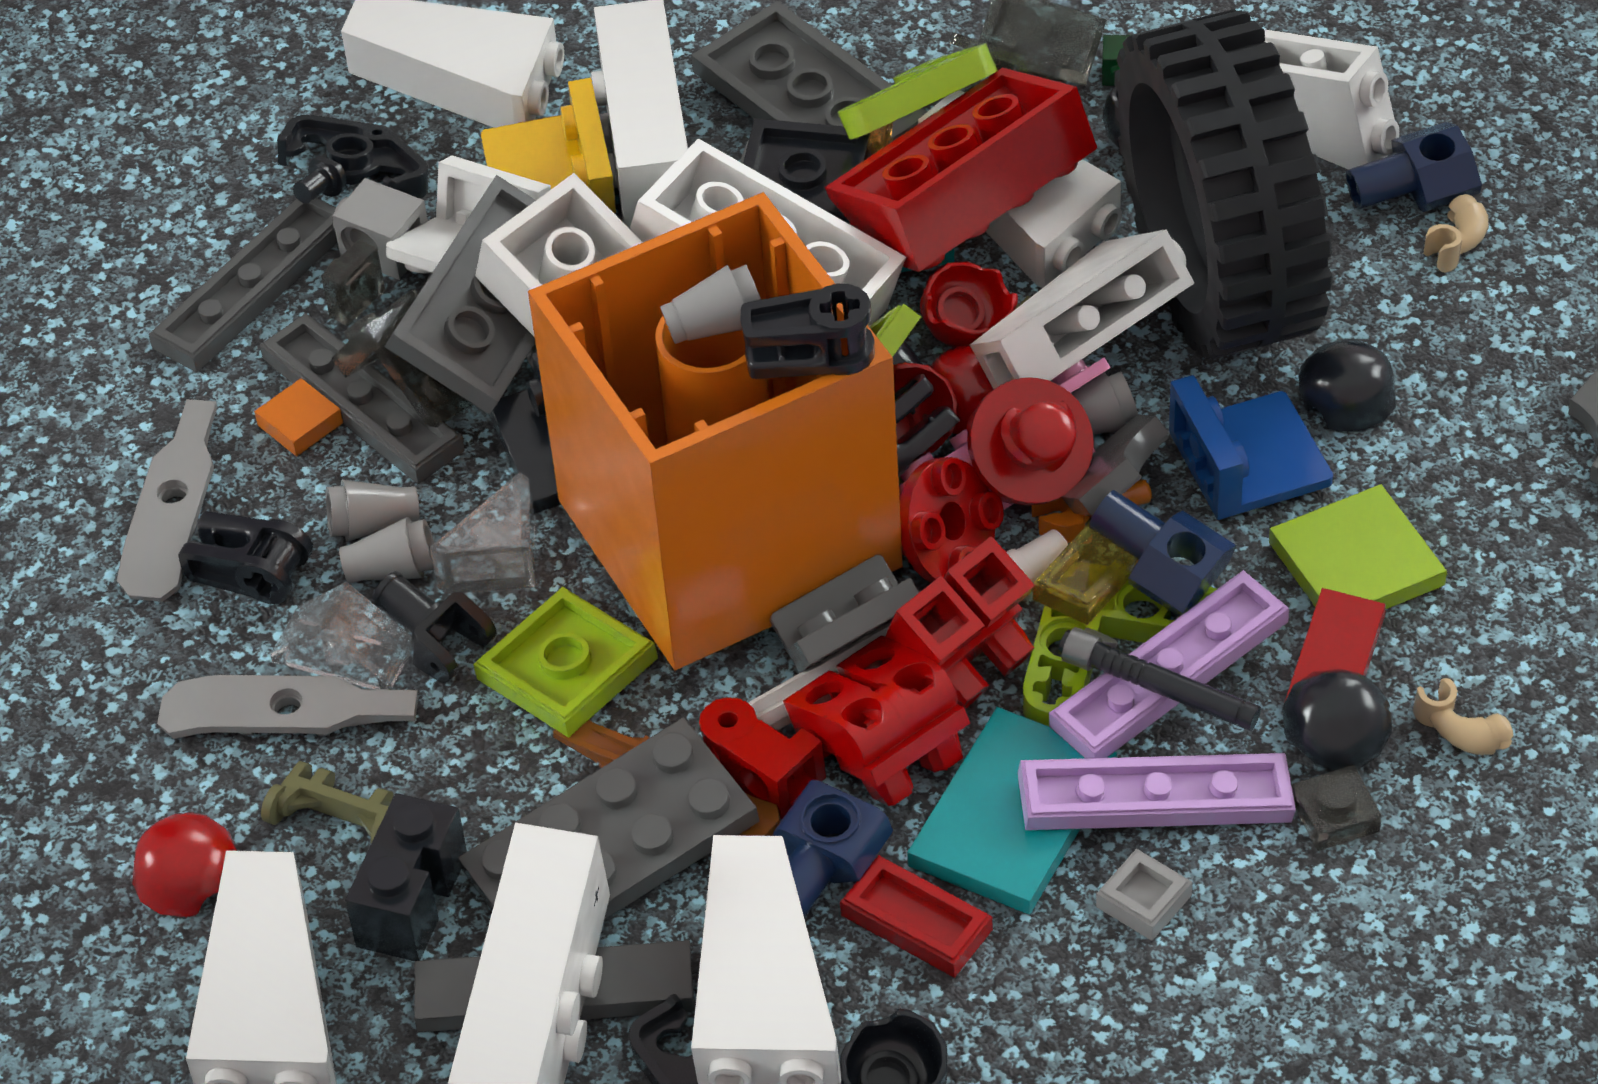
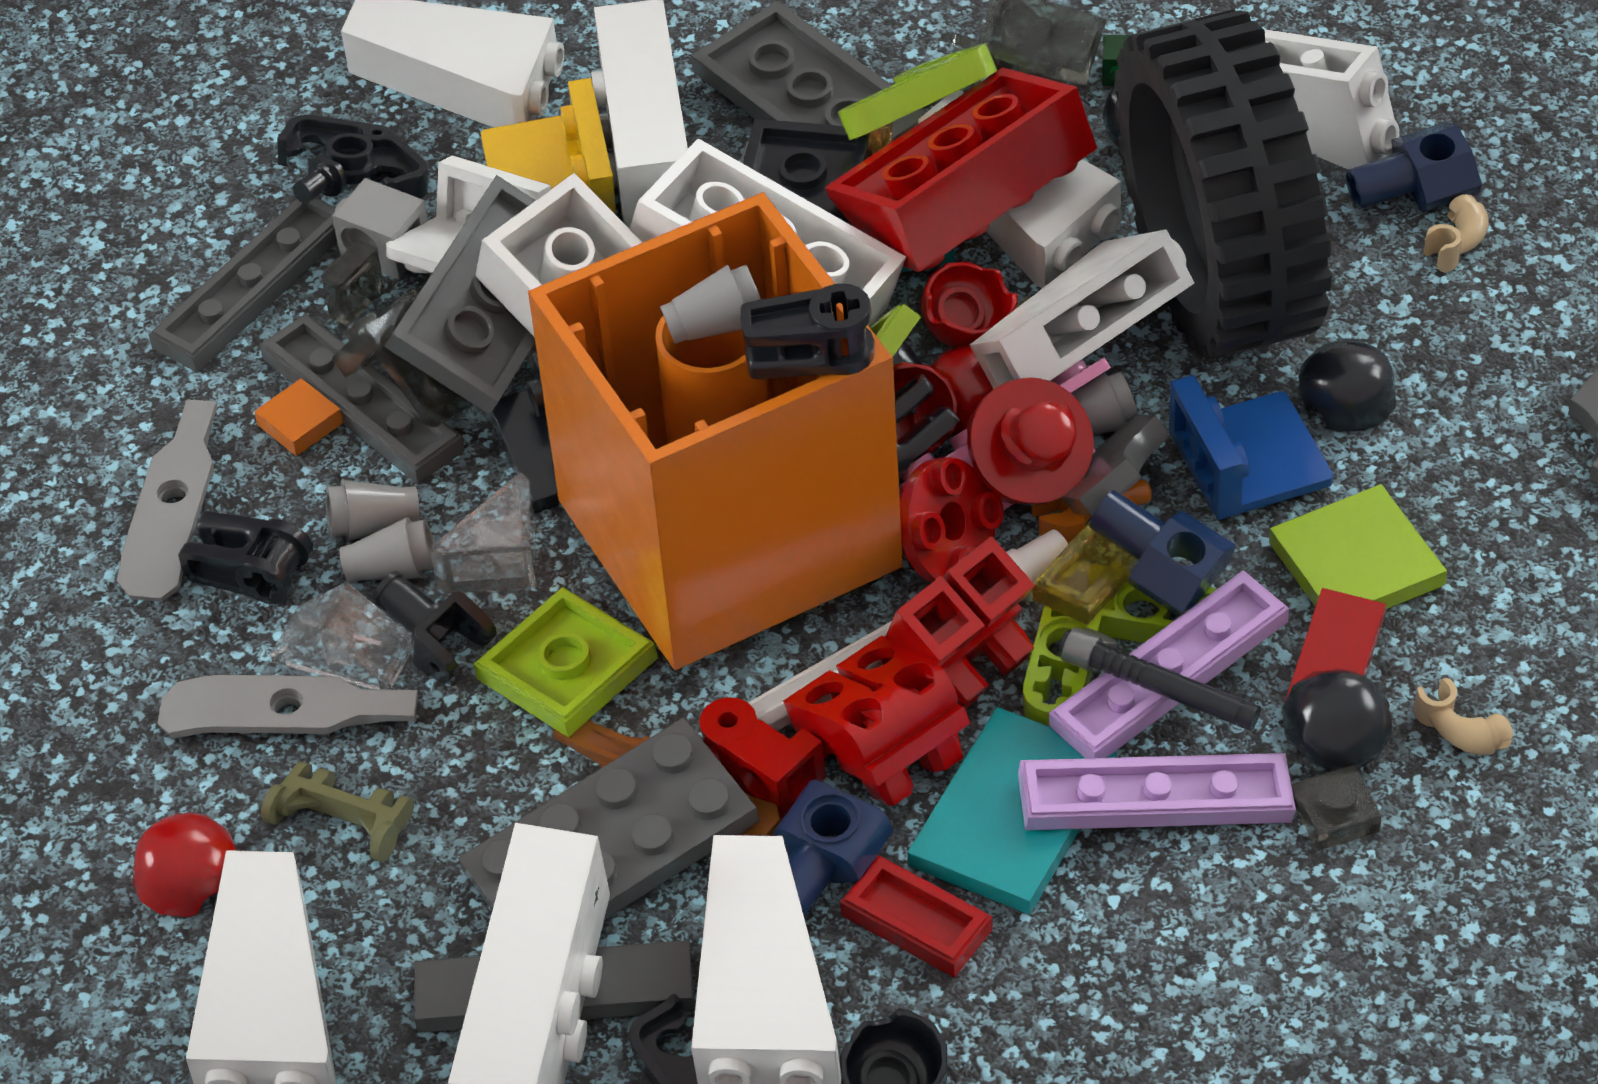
(406, 864): black brick -> none
(840, 612): dark grey bracket -> none
(1144, 894): light grey tile -> none

